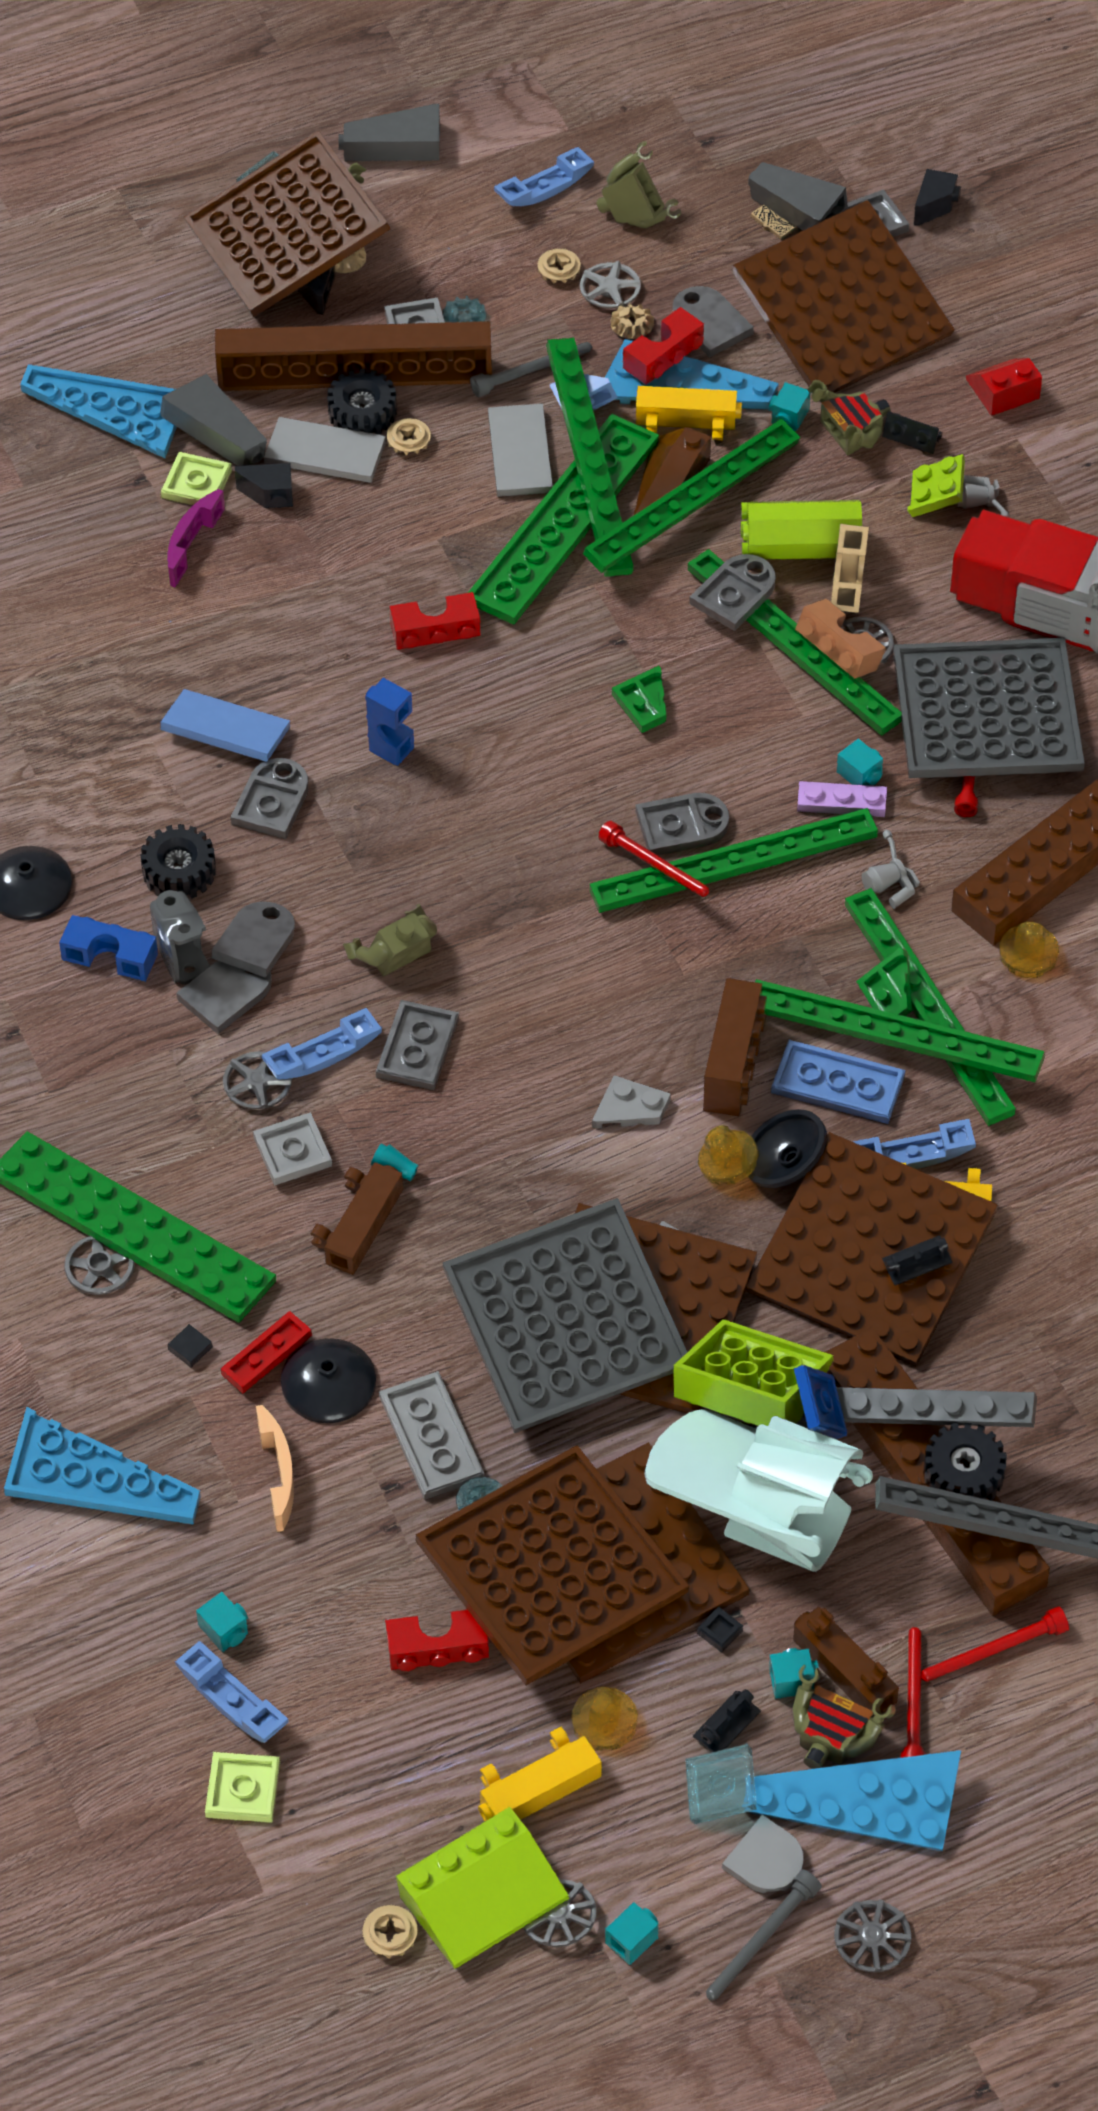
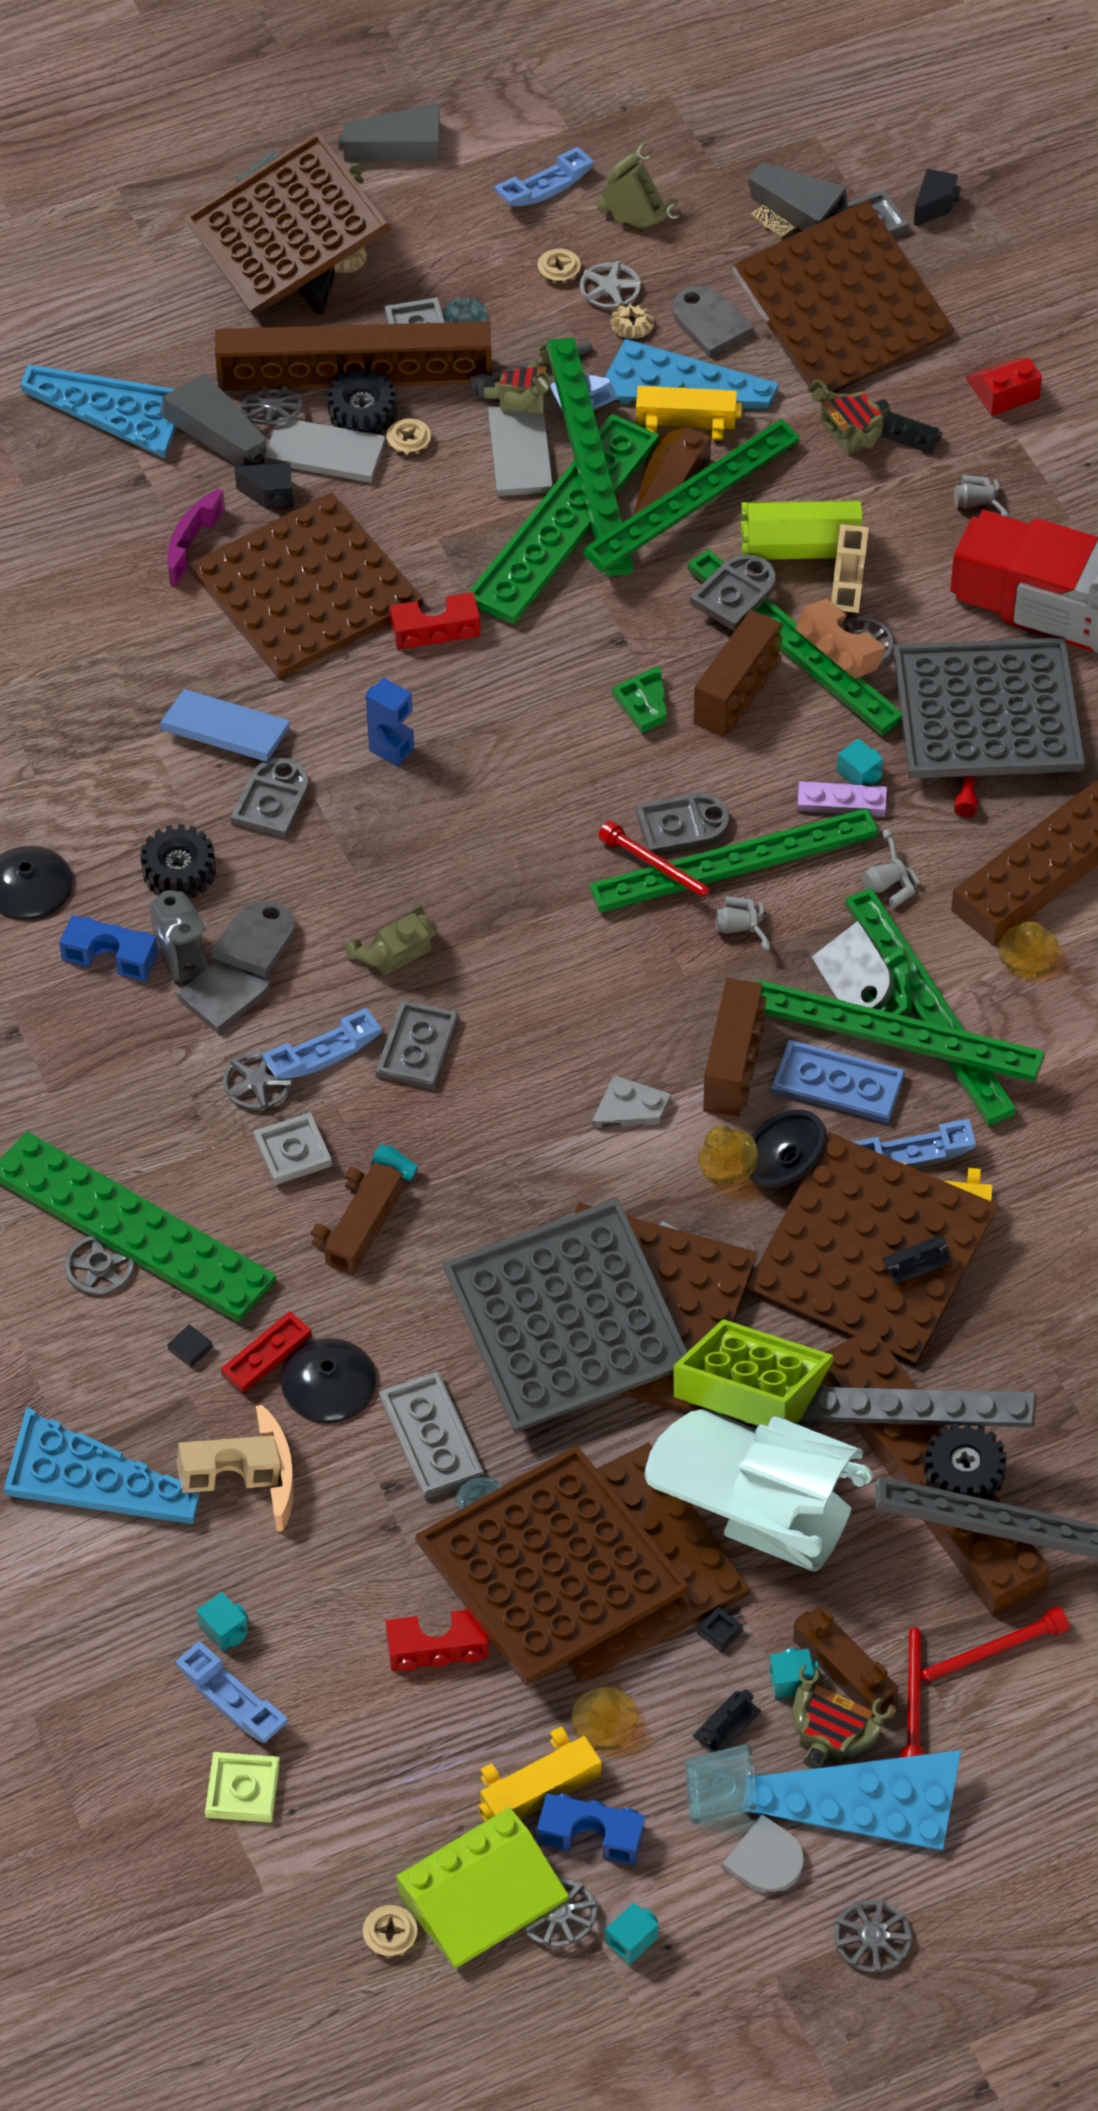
(194, 478): yellowish green tile -> none
(251, 1457): none -> tan arch
(272, 406): none -> flat silver wheel
(304, 584): none -> reddish brown plate
(522, 388): none -> olive torso
(566, 1817): none -> blue arch
(679, 336): red arch -> none
(737, 673): none -> reddish brown brick
(740, 916): none -> light grey piece
(790, 405): teal brick -> none
(804, 1886): dark grey piece -> none
(820, 1402): blue plate -> none
(855, 967): none -> tile
(937, 485): lime piece -> none

